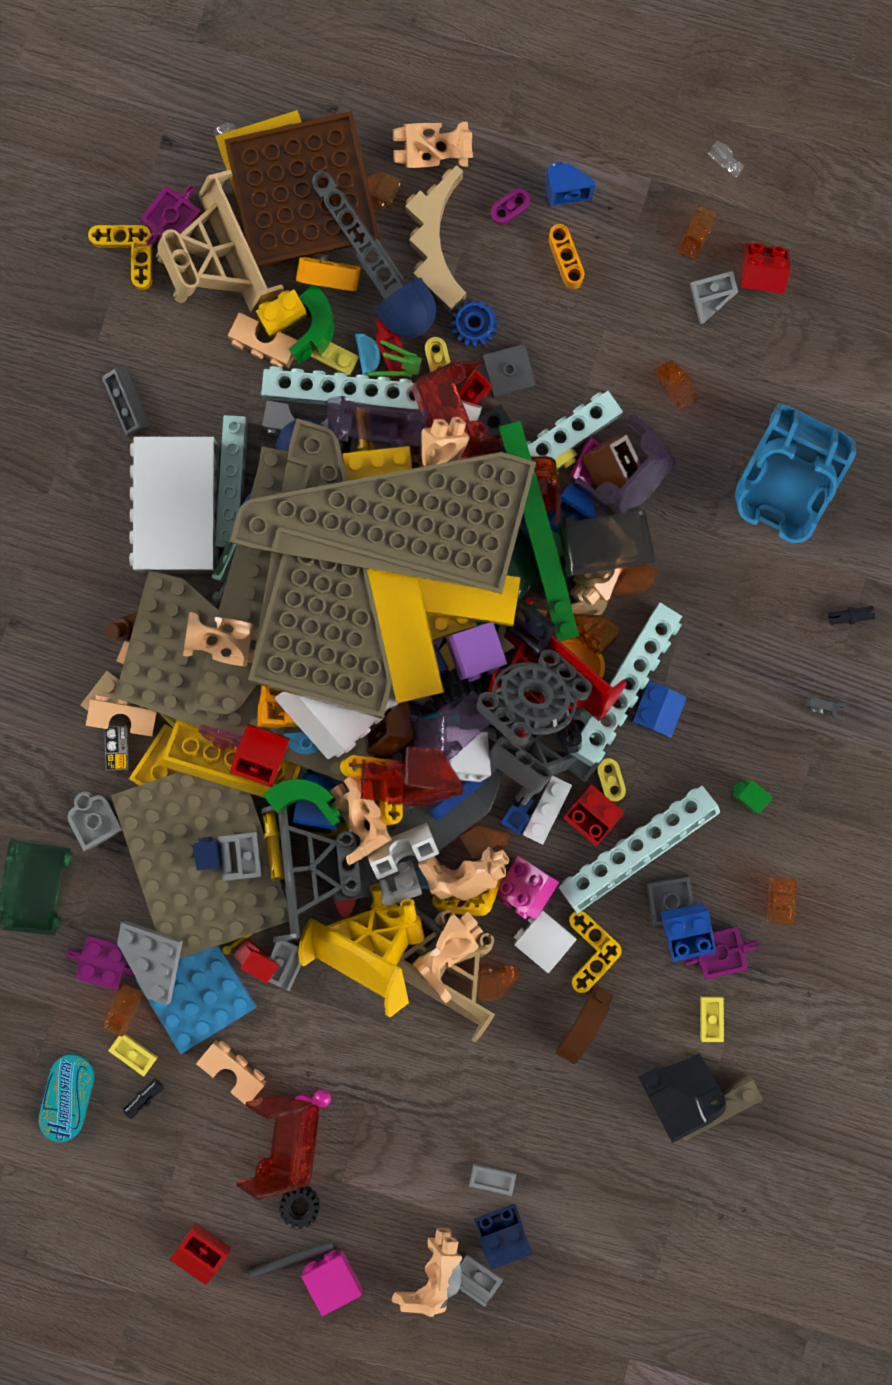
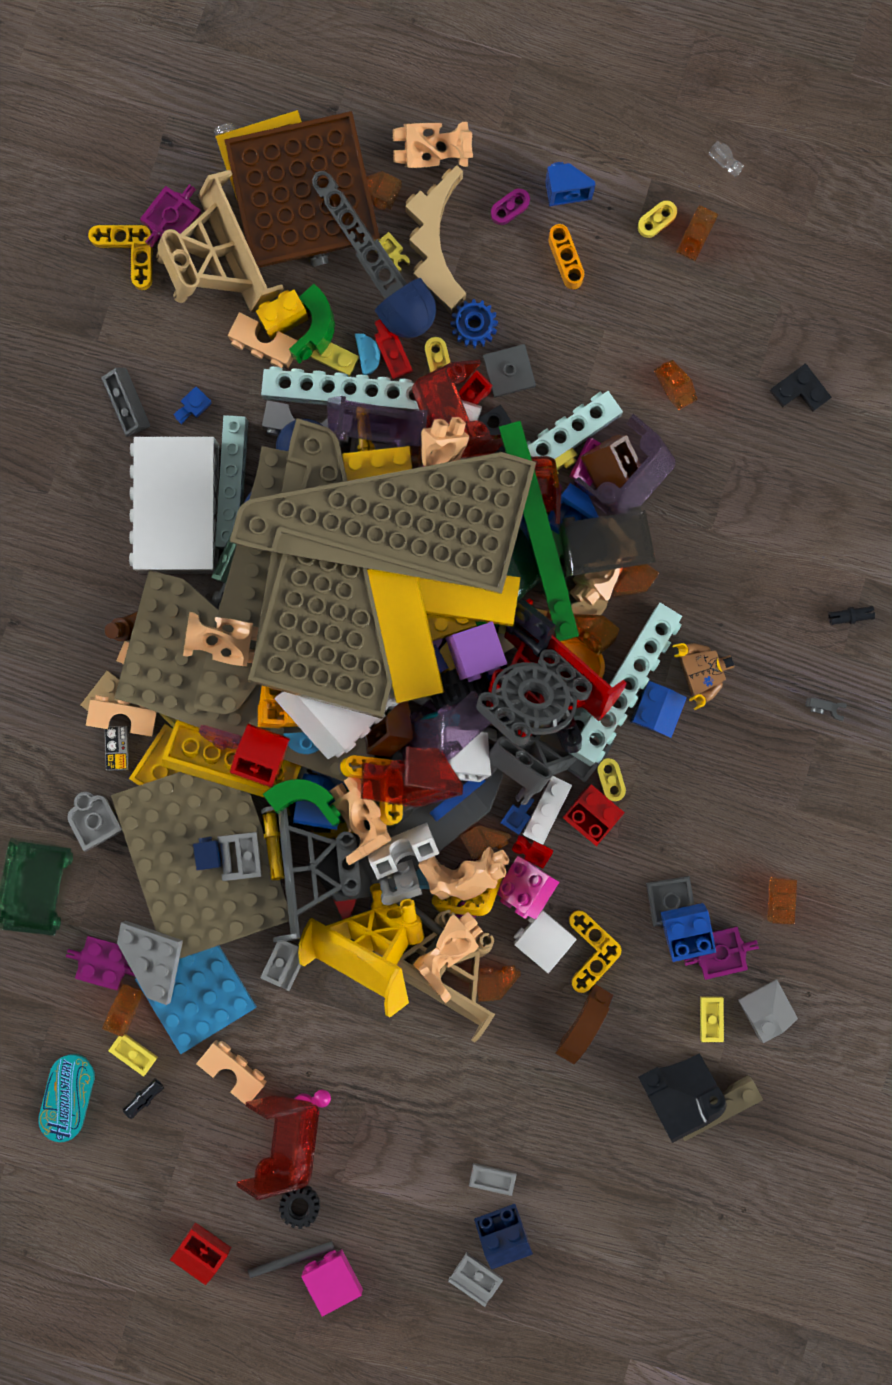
(194, 403): none -> blue plate
(227, 949): yellow hinge -> none
(255, 961): red slope -> none
(328, 274): light orange beam -> none
(393, 249): none -> light yellow plate
(411, 362): bright green plant -> none
(443, 1275): light nougat hips -> none
(534, 853): none -> red plate
(635, 860): light aqua brick -> none
(656, 219): none -> light yellow plate
(702, 671): none -> medium nougat torso
(712, 294): light grey wing -> none
(751, 795): green brick -> none
(765, 268): red slope -> none
(768, 1011): none -> light grey slope
(793, 473): dark azure piece -> none
(802, 383): none -> black plate

